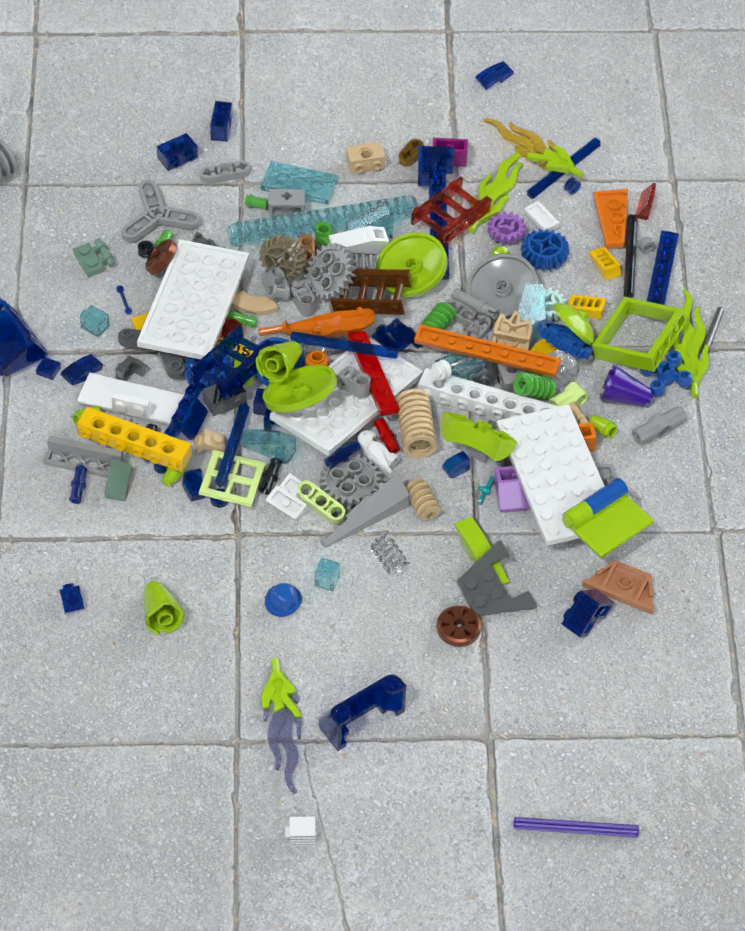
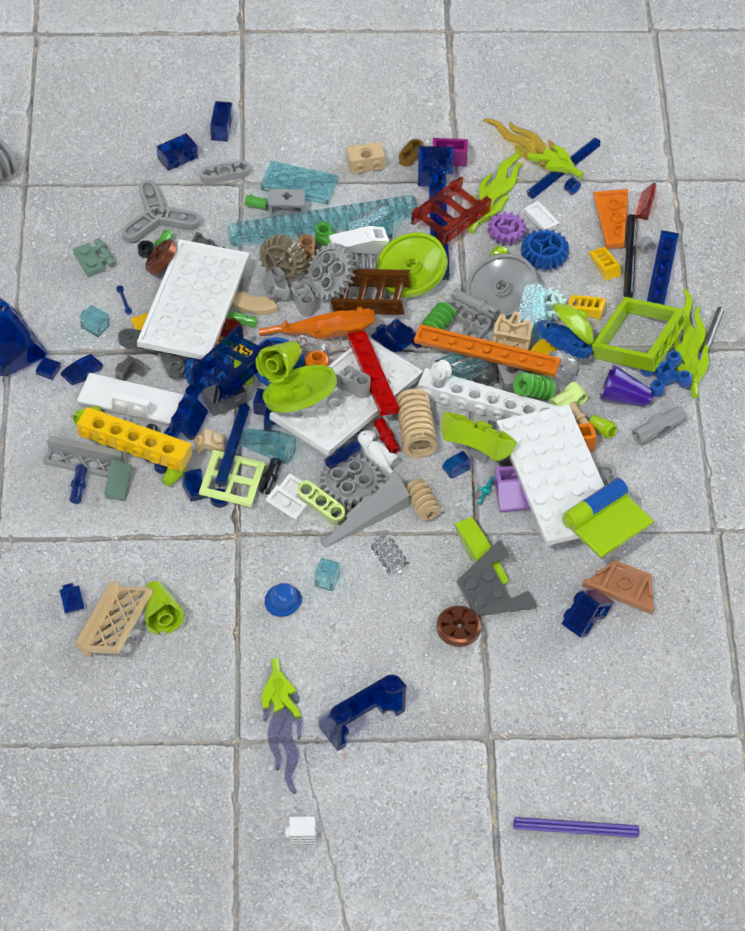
(105, 614): none -> tan fence
(345, 345): clear blue axle -> none
(493, 74): clear blue slope -> none

